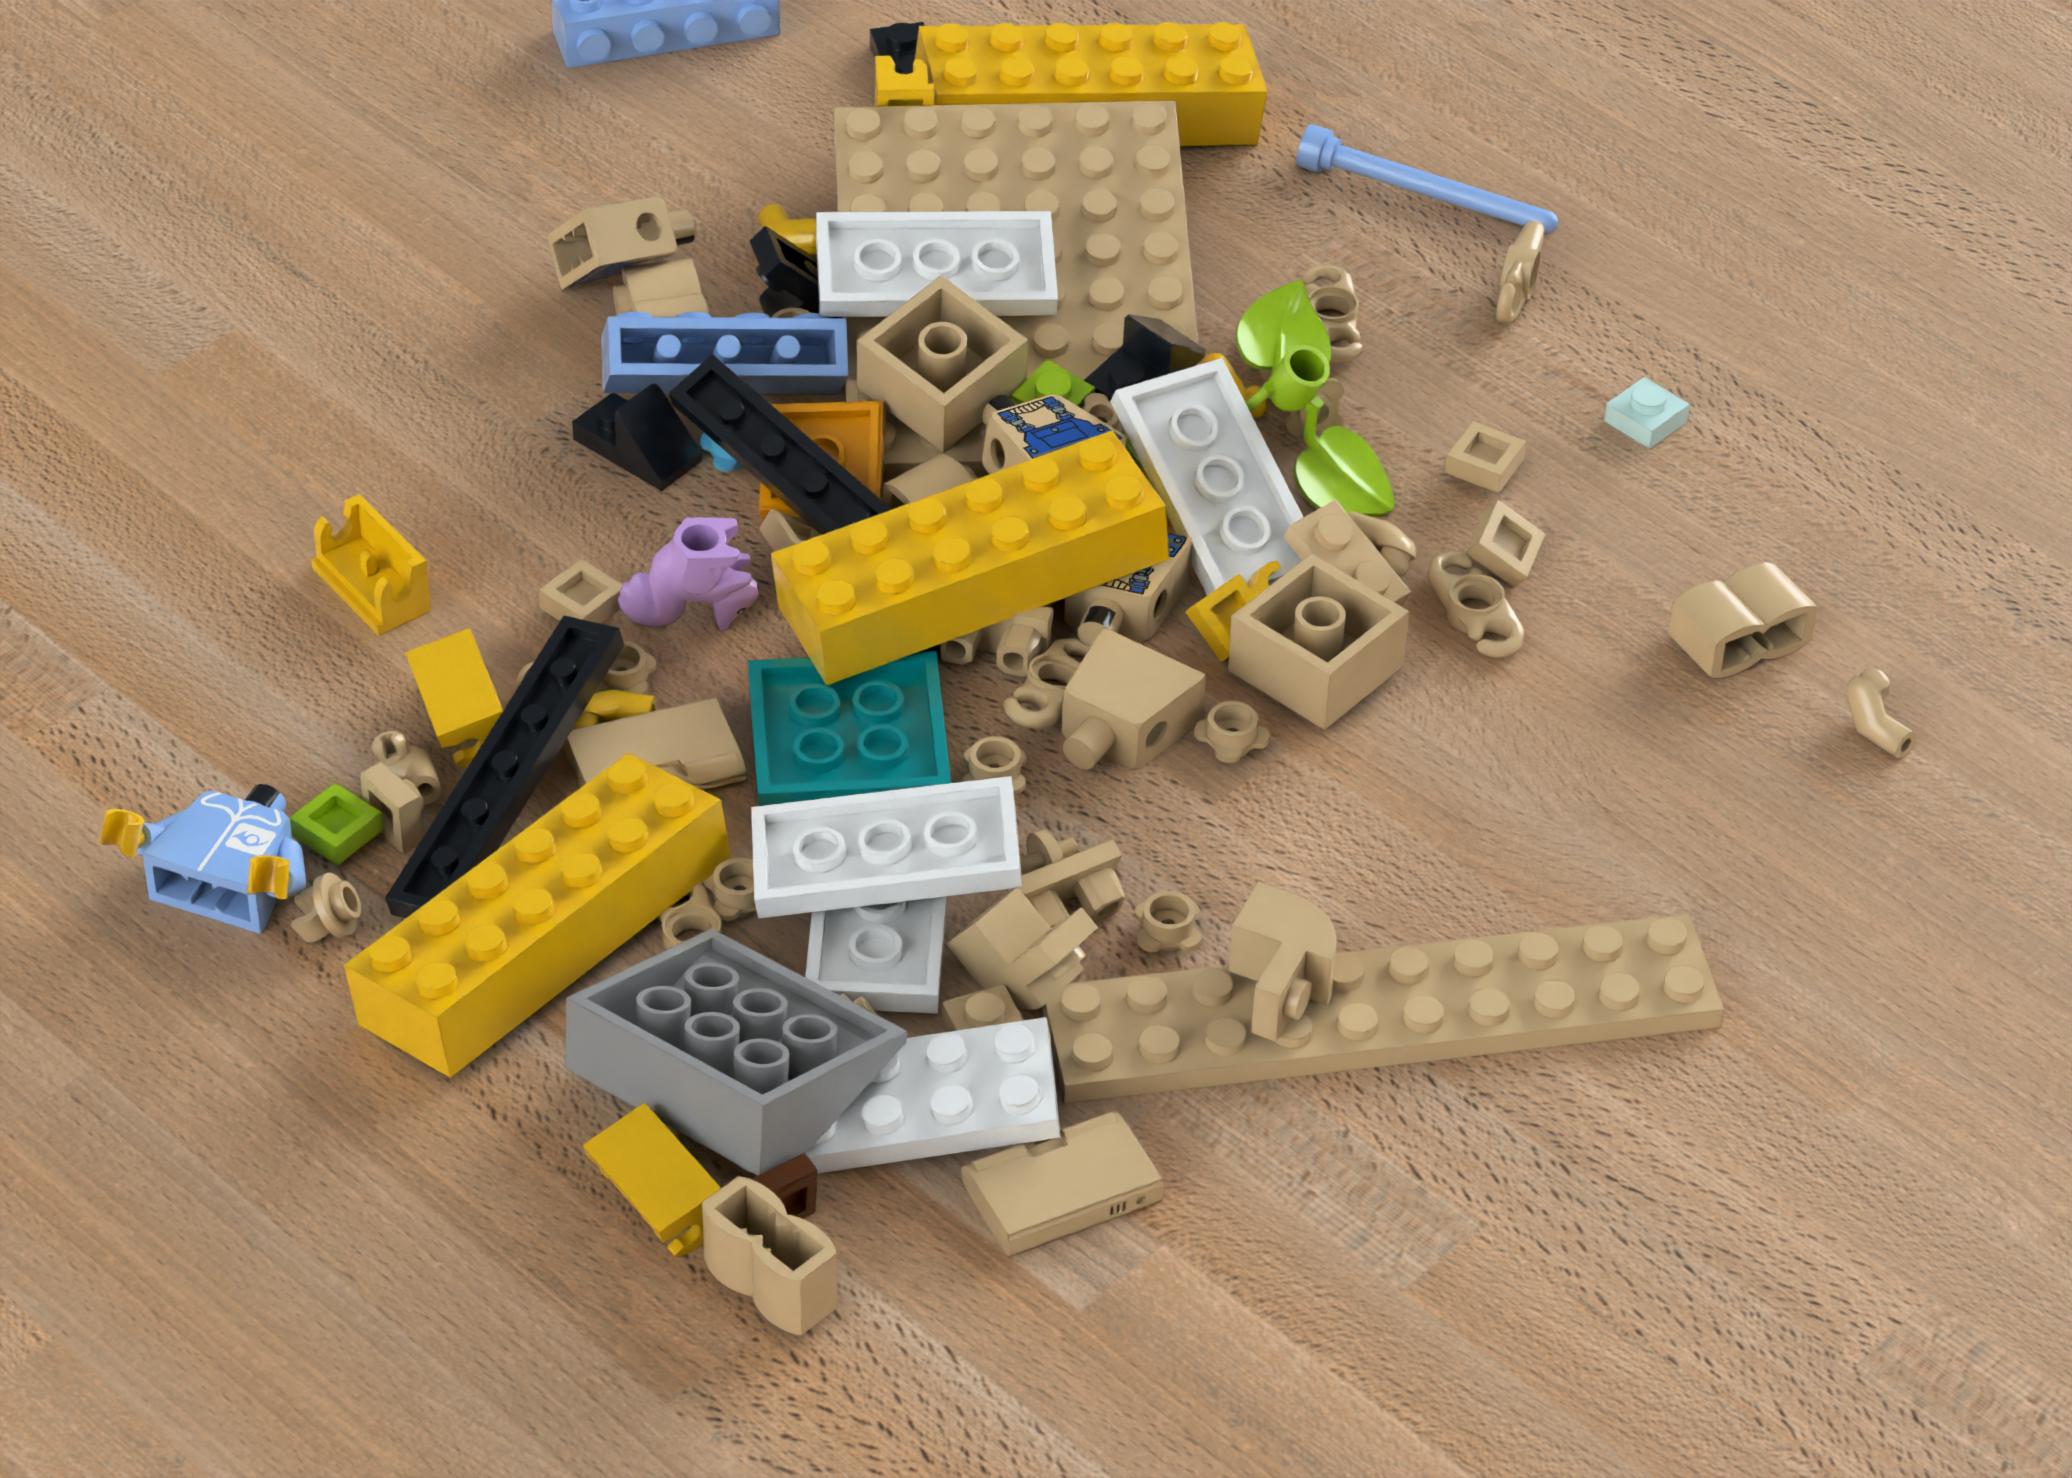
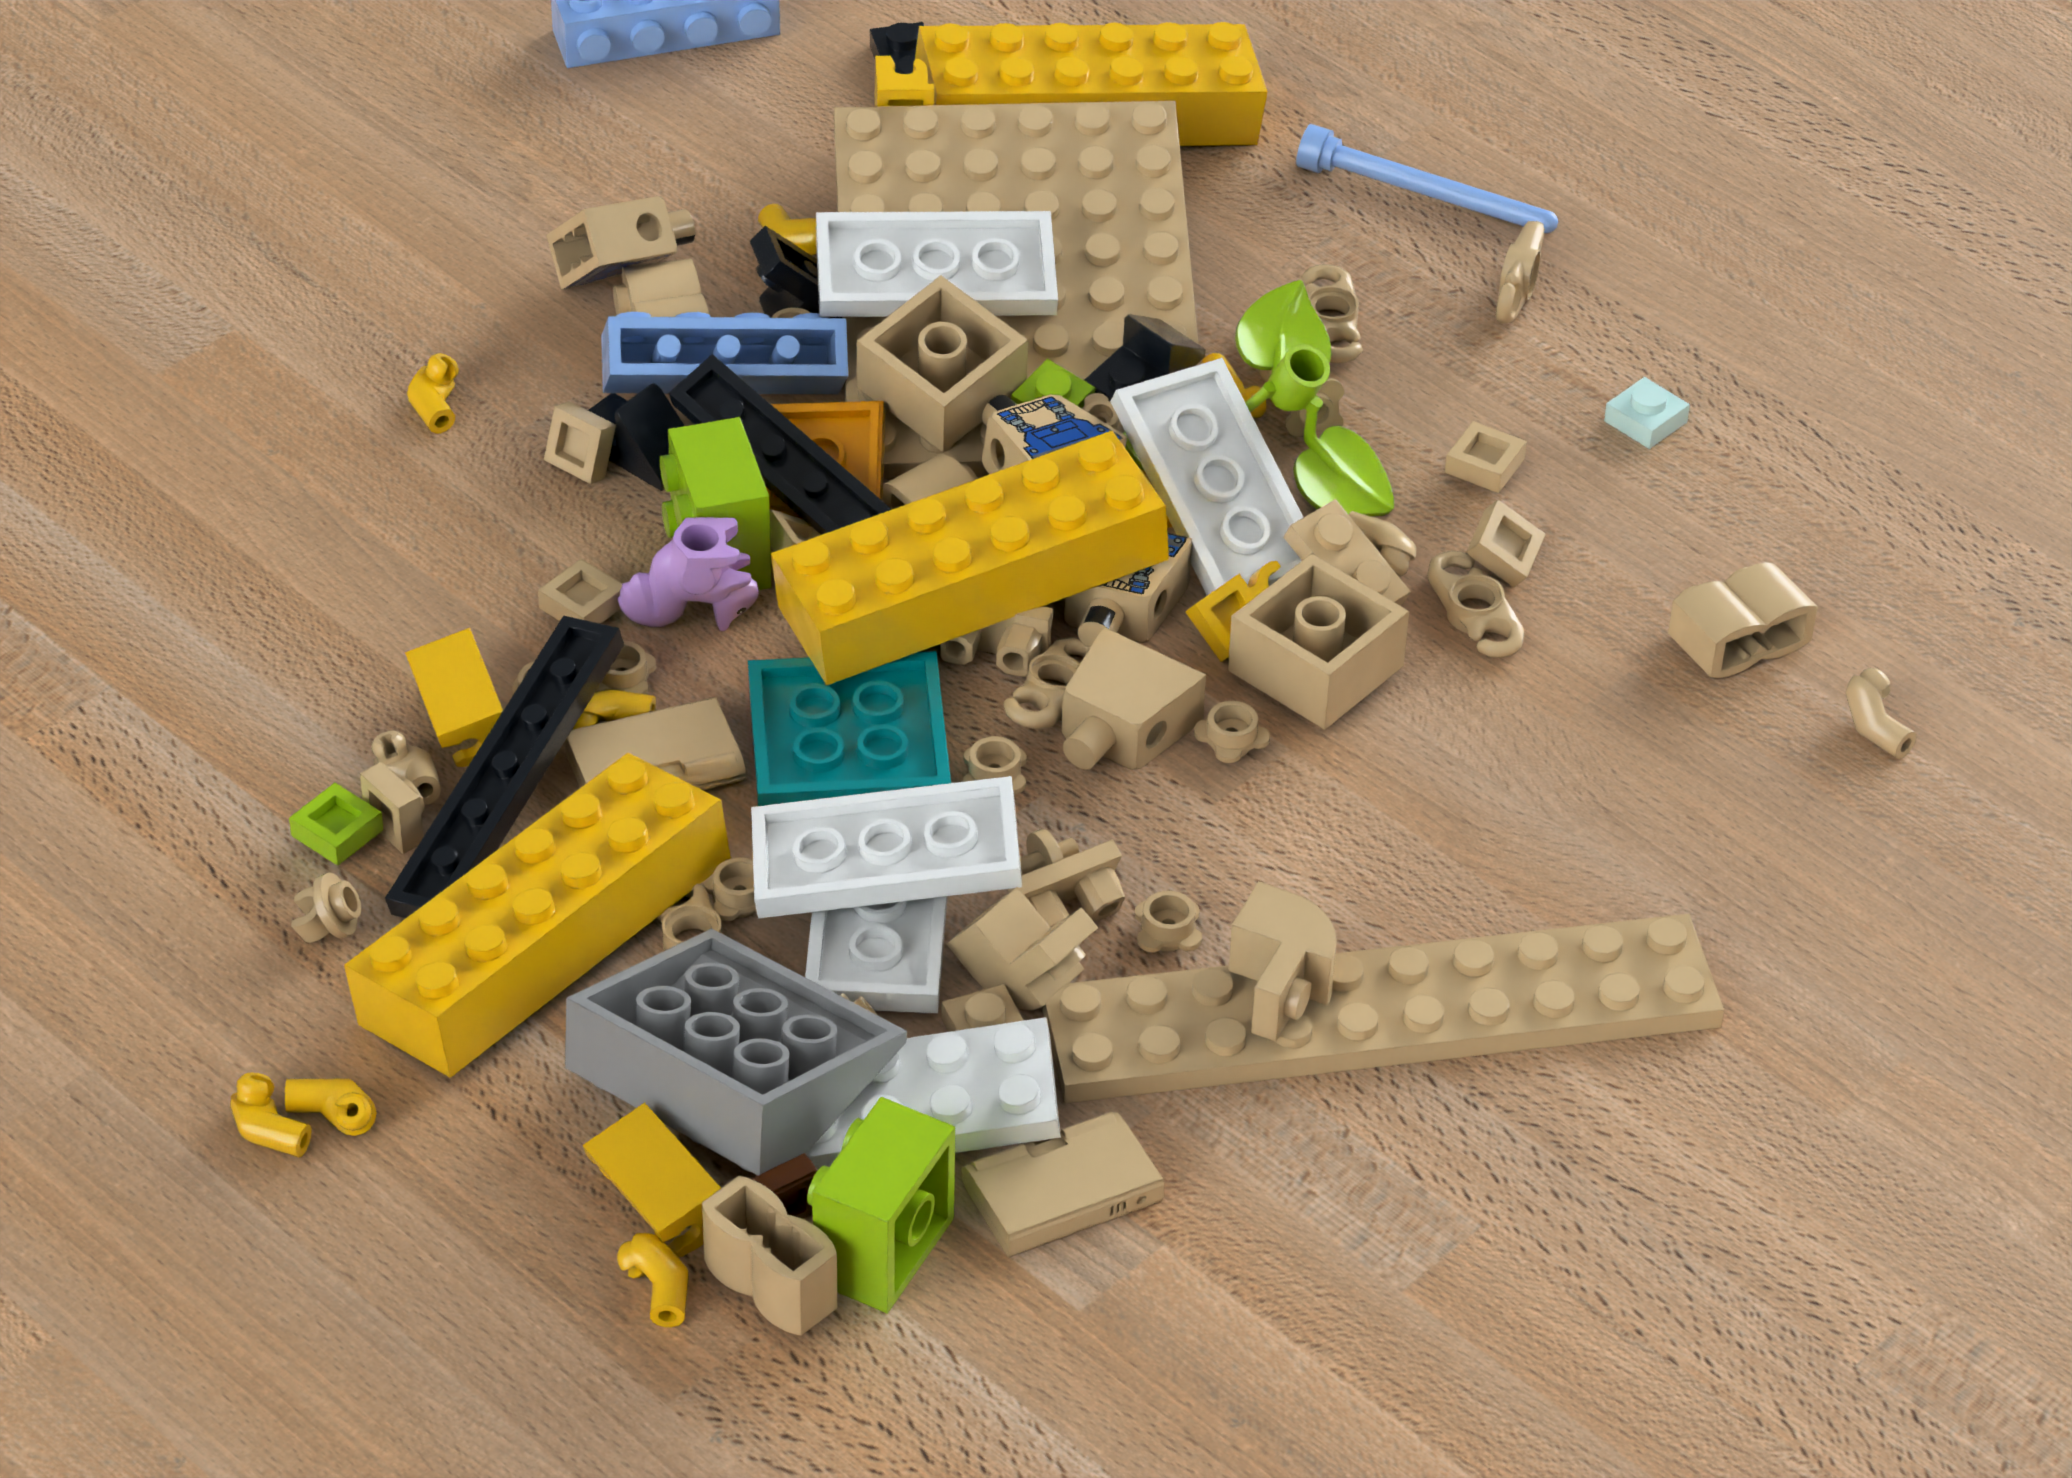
(217, 855): light blue torso -> none
(259, 1119): none -> yellow arm
(336, 1099): none -> yellow arm
(372, 567): yellow hinge -> none
(431, 389): none -> yellow arm
(579, 442): none -> tan plate
(669, 1276): none -> yellow arm
(718, 477): none -> lime brick
(886, 1200): none -> lime brick

